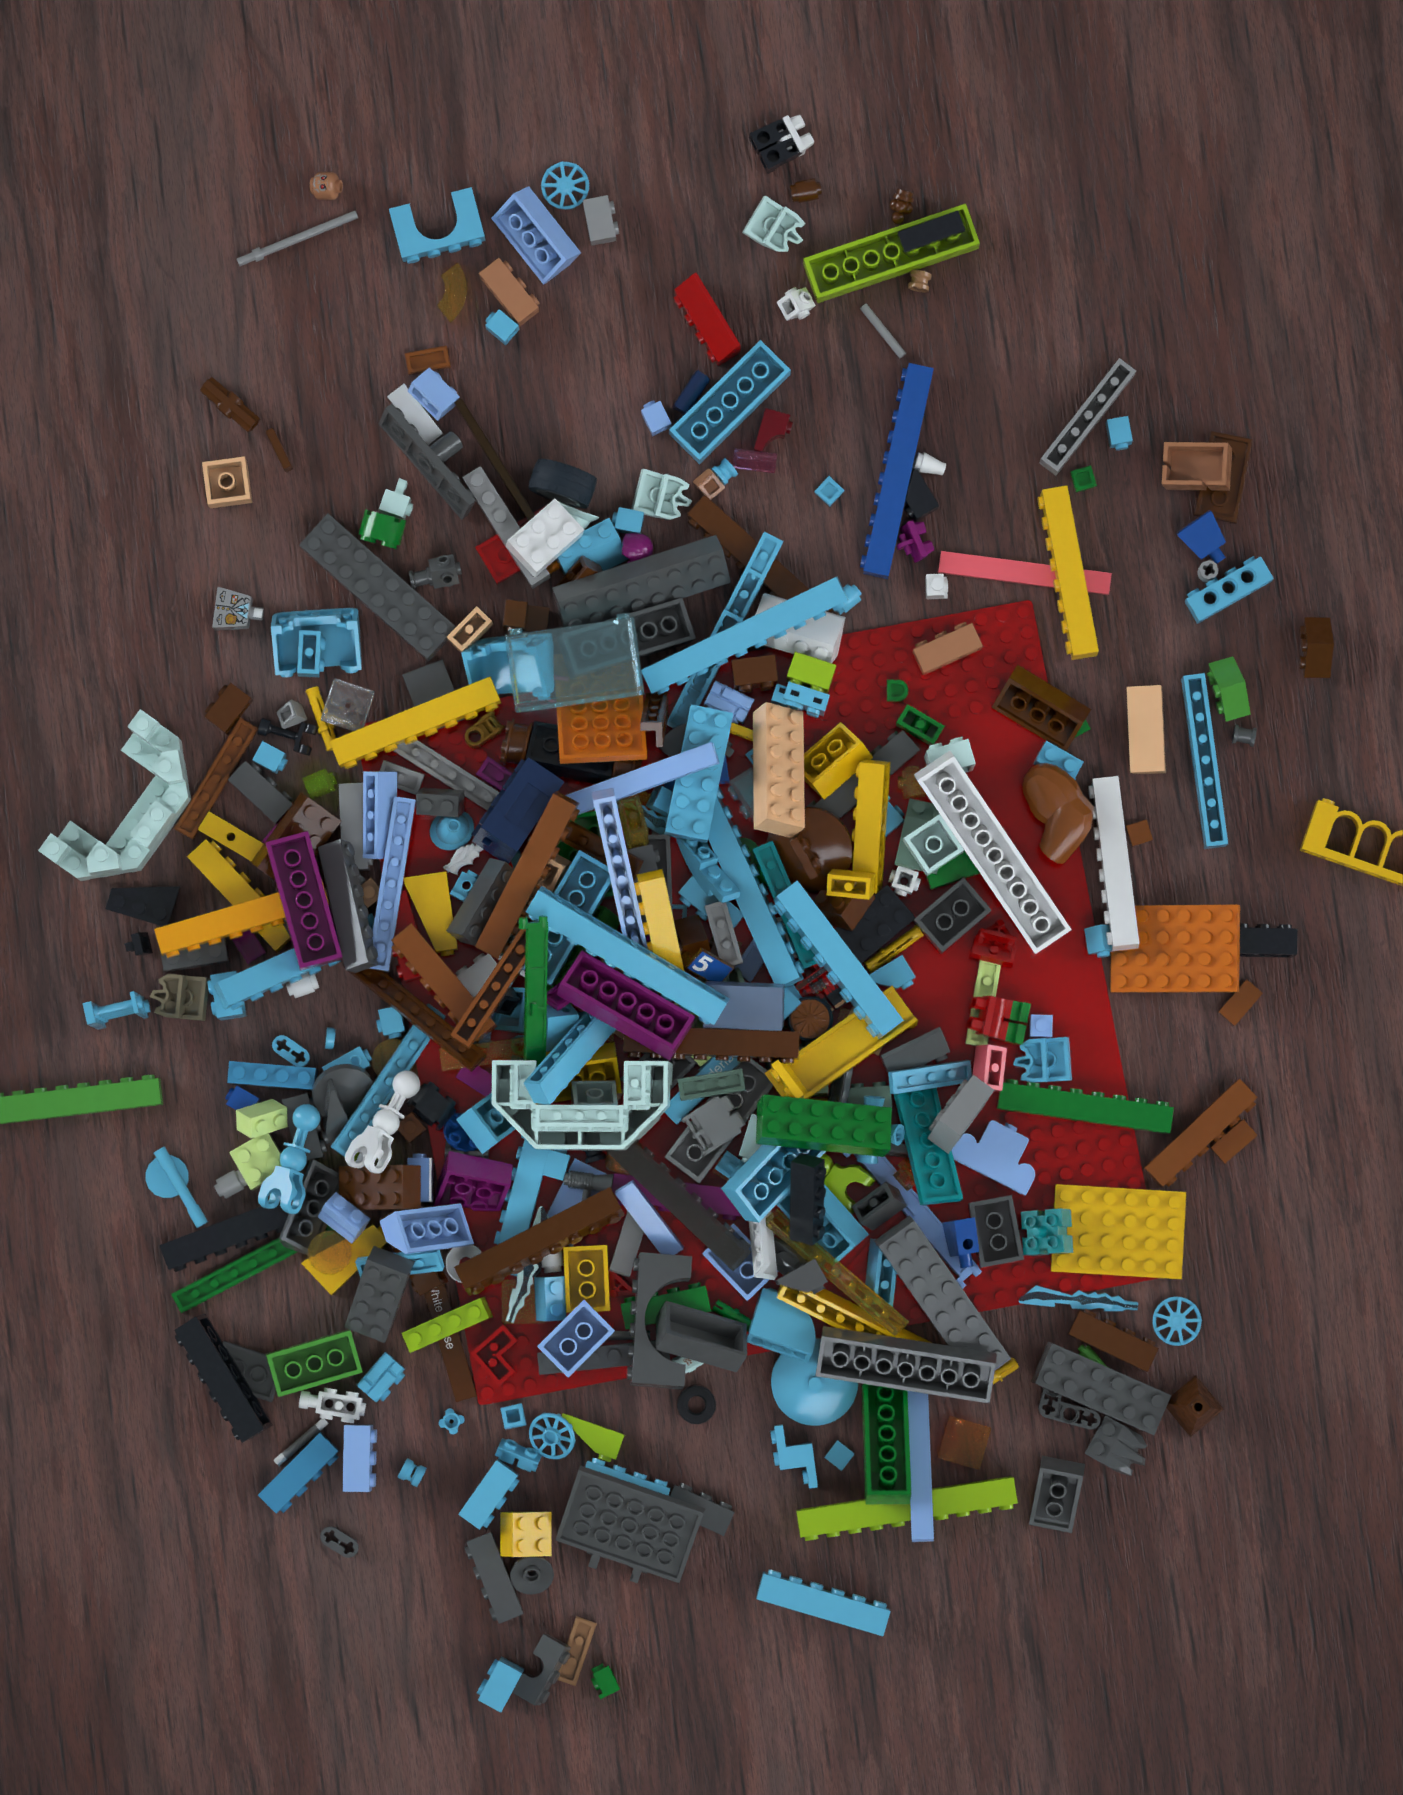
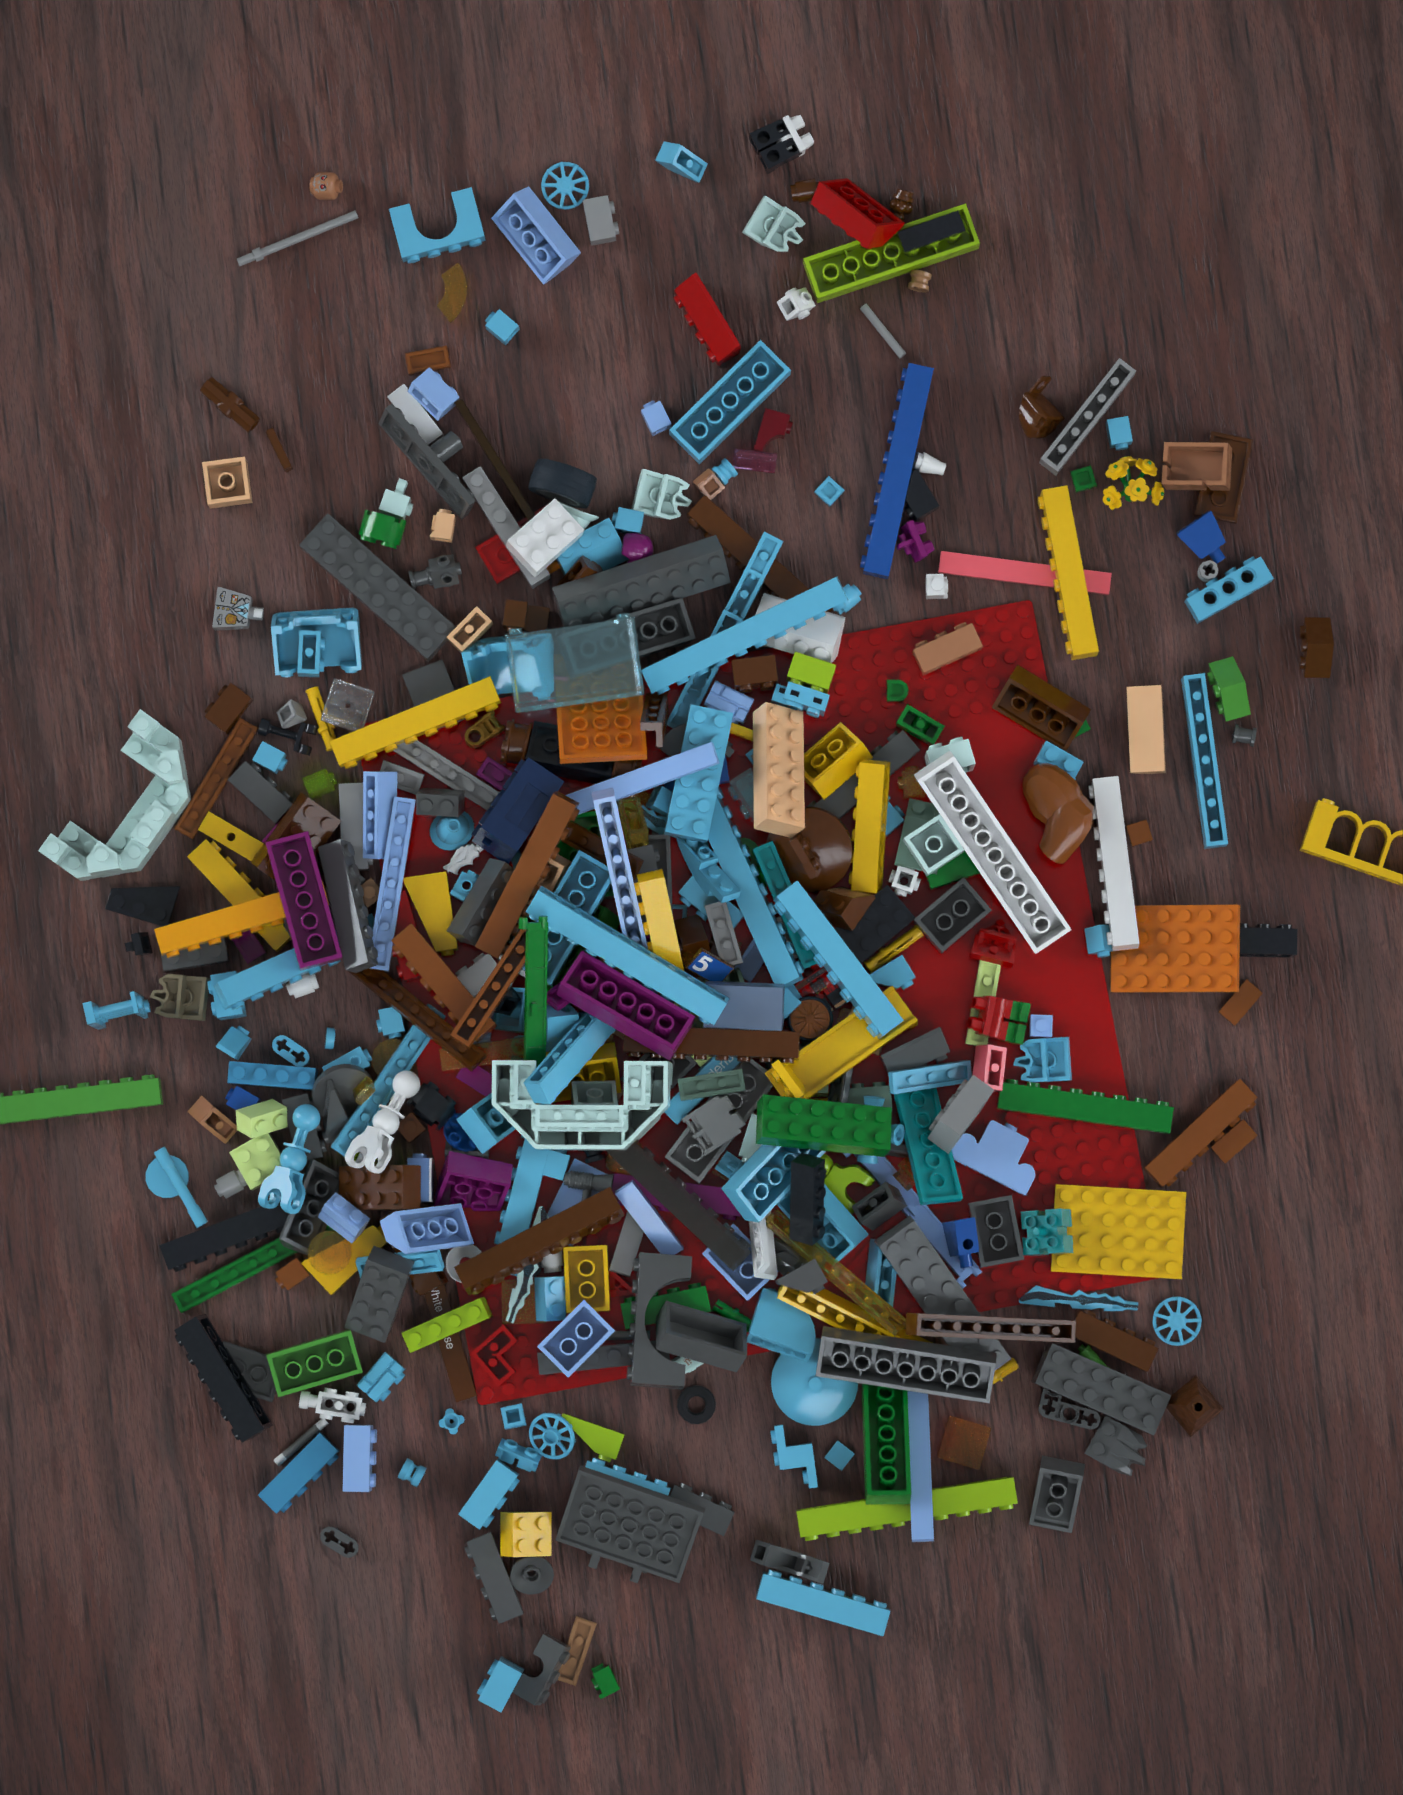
(213, 1119): none -> nougat slope
(234, 1042): none -> medium azure slope
(292, 1274): none -> dark orange brick
(363, 1090): none -> clear yellow tile
(443, 526): none -> light nougat window
(509, 291): nougat brick -> none
(681, 161): none -> medium azure slope
(691, 392): dark blue brick -> none
(789, 1561): none -> dark grey arch
(850, 884): yellow brick -> none
(856, 212): none -> red slope
(990, 1327): none -> brick
(1037, 413): none -> reddish brown piece
(1133, 489): none -> yellow plant

